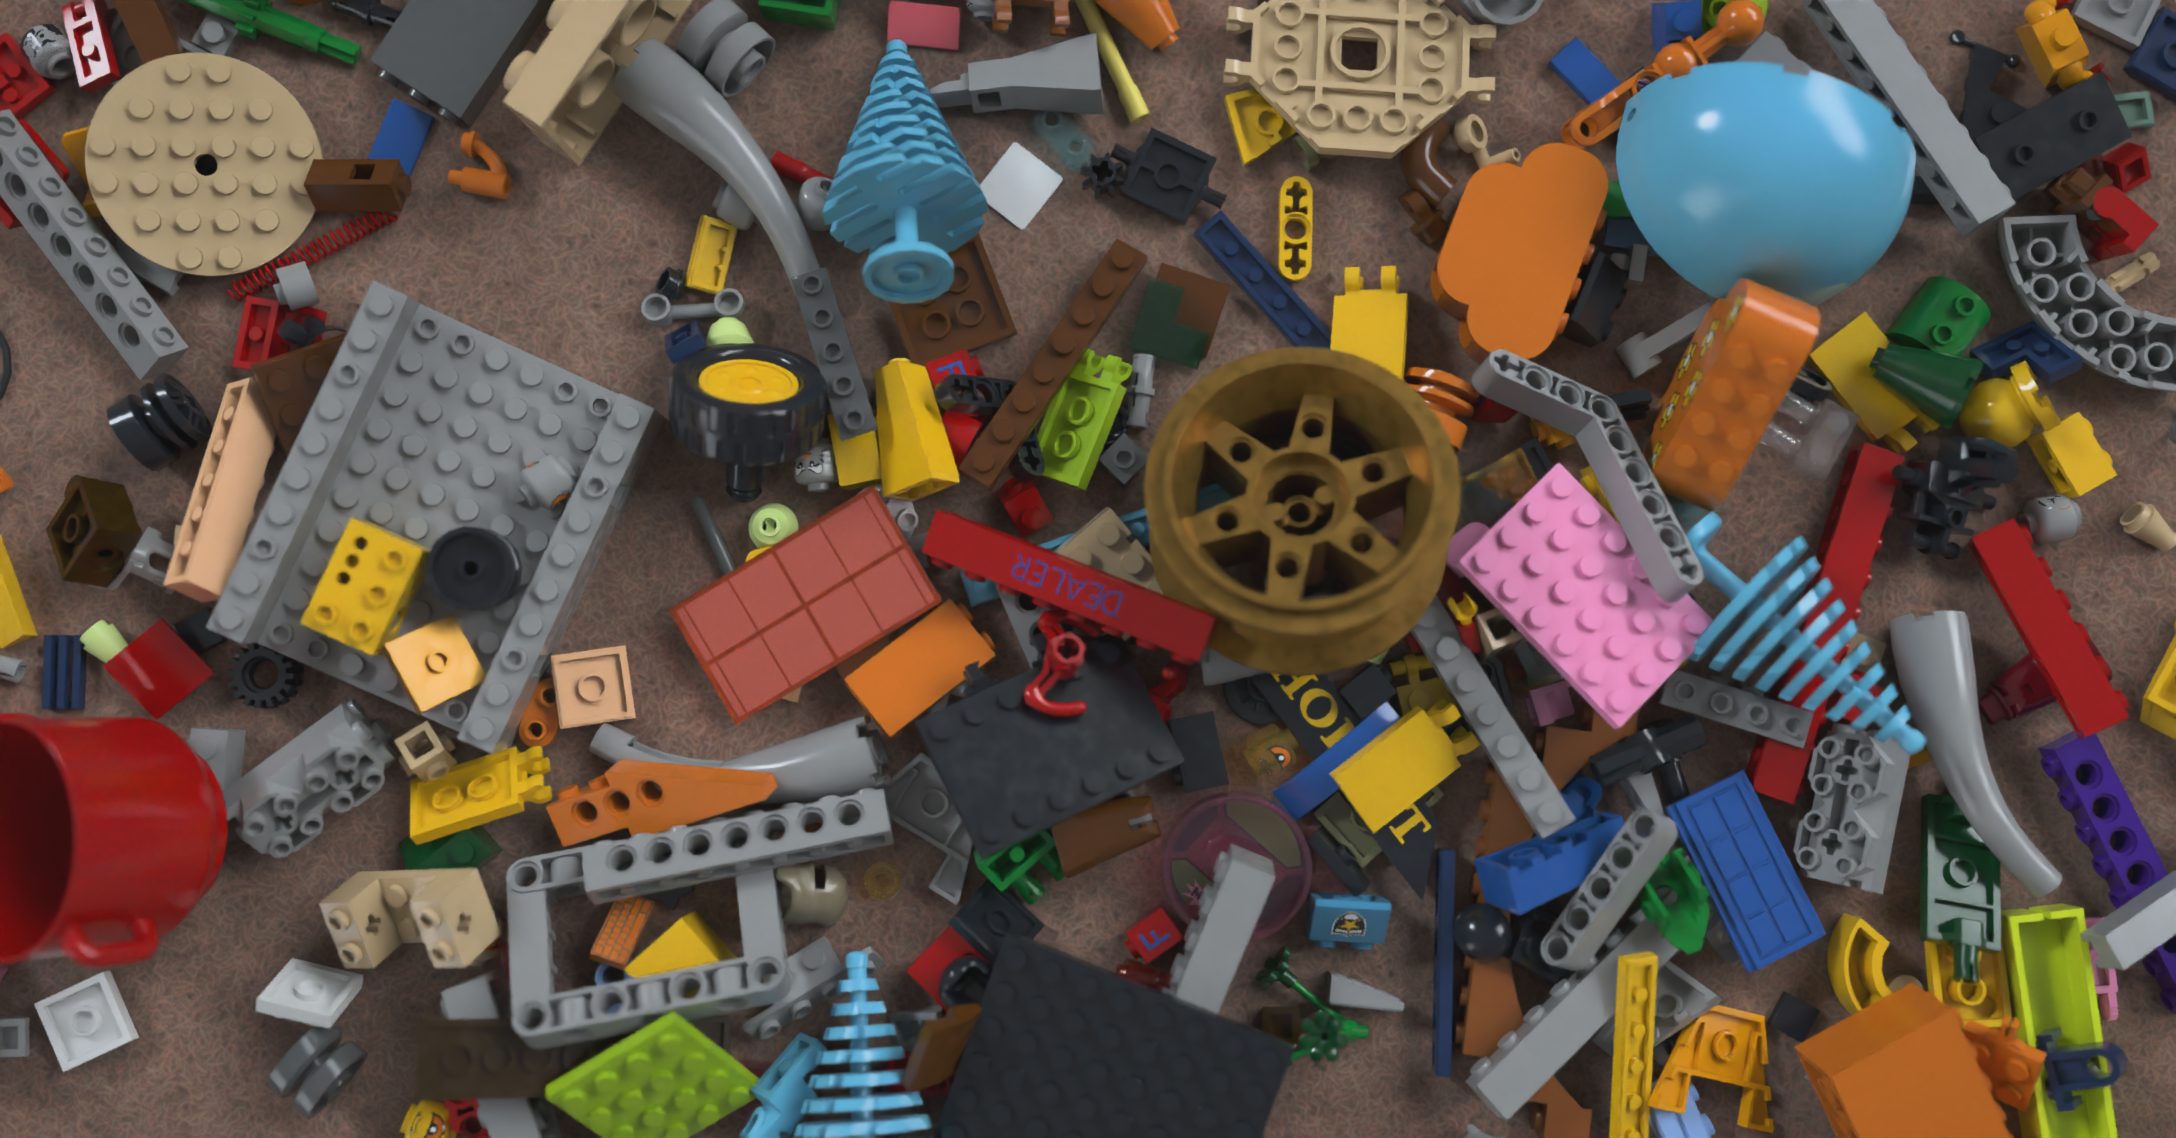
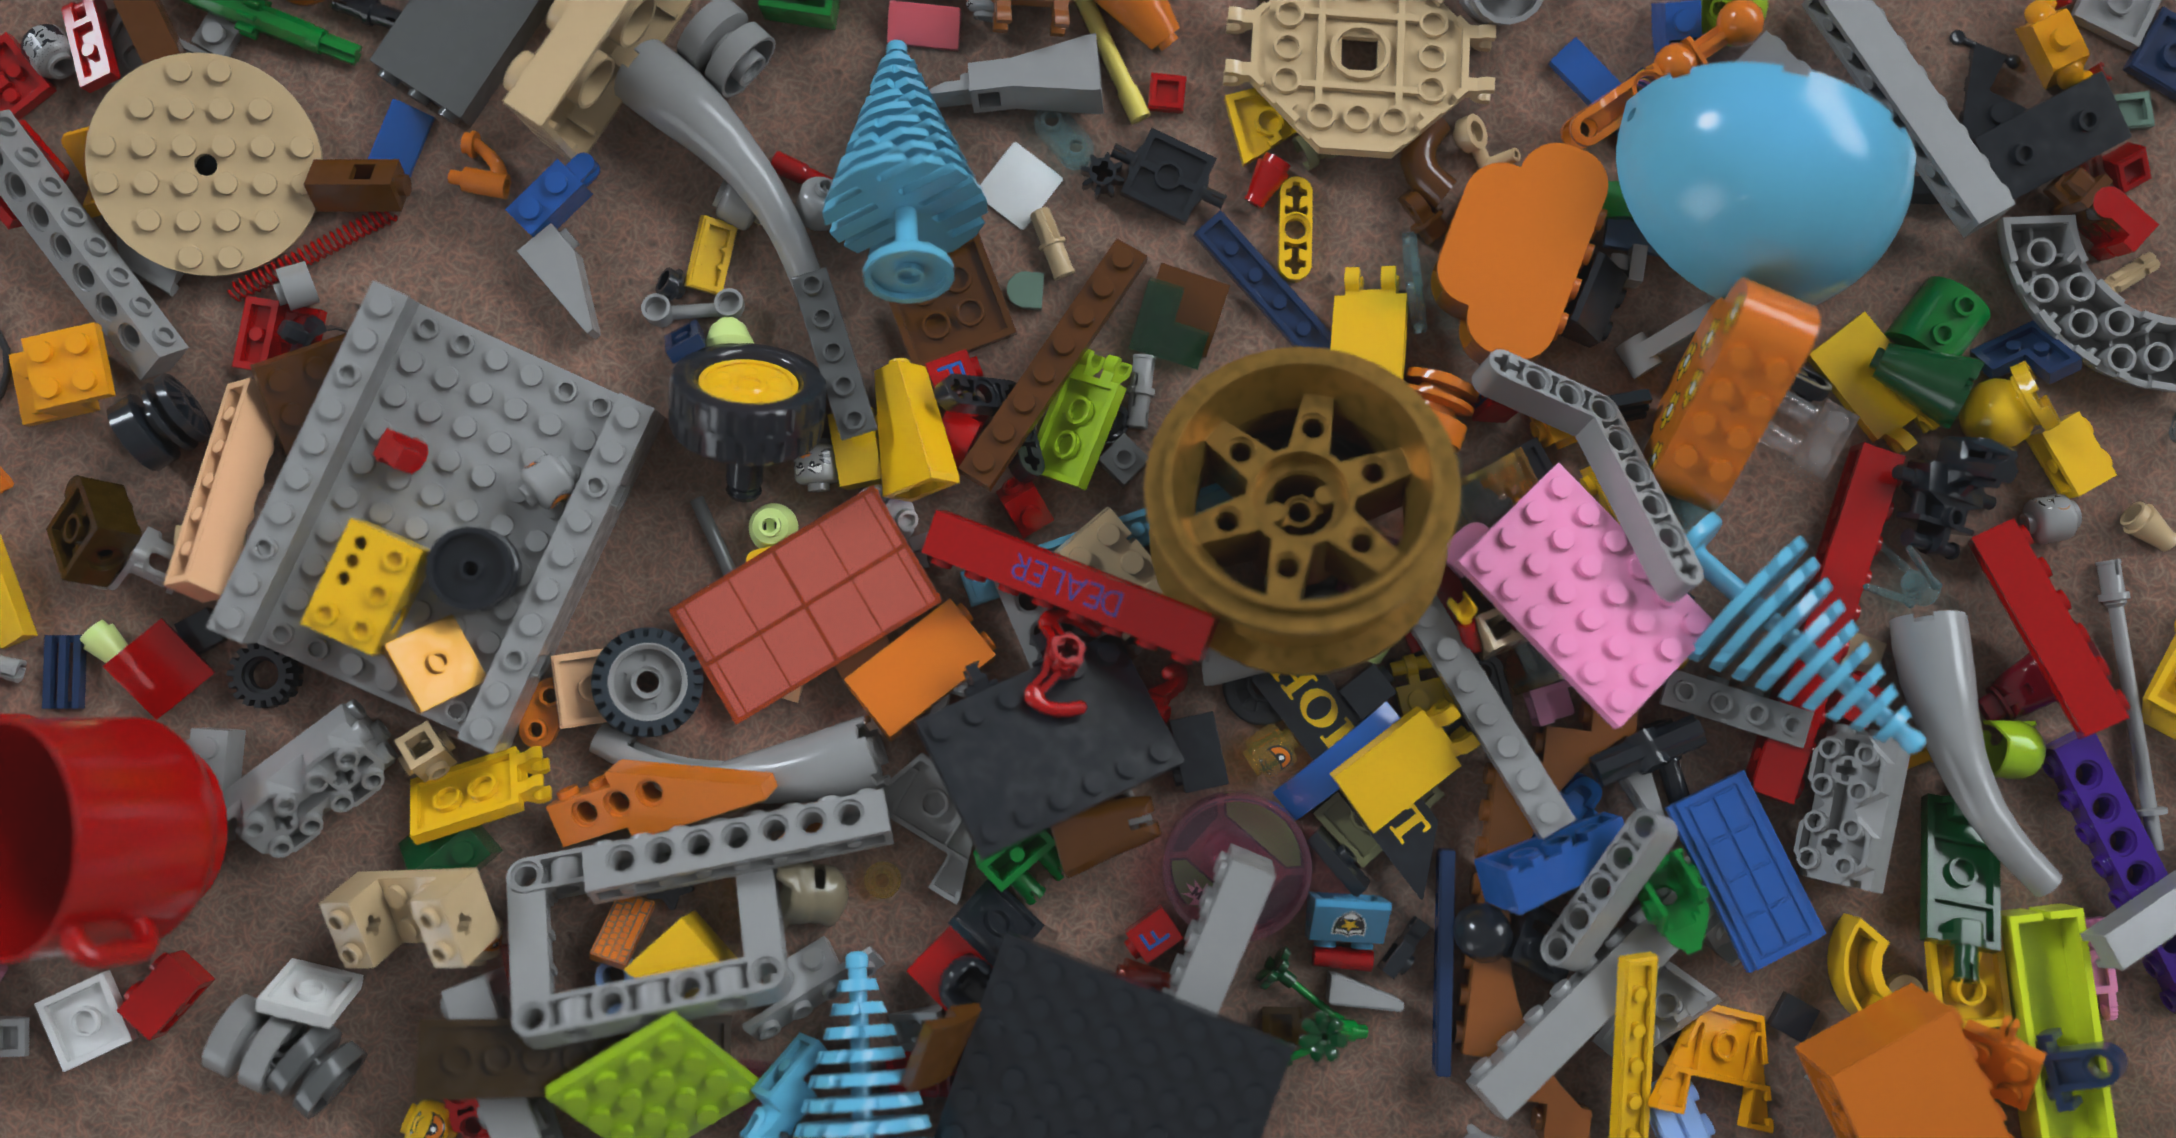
(61, 374): none -> light orange bracket
(165, 994): none -> red brick
(250, 1043): none -> light grey wheel
(401, 451): none -> red piece
(555, 194): none -> blue brick
(563, 271): none -> light grey slope
(638, 712): none -> wheel
(1026, 290): none -> sand green tile
(1052, 243): none -> tan axle
(1167, 93): none -> red tile
(1266, 179): none -> red cone
(1343, 958): none -> red hinge
(1399, 955): none -> black plate
(1414, 282): none -> clear light blue tile
(1917, 586): none -> clear light blue plant
(2018, 753): none -> lime helmet
(2114, 598): none -> light grey bar

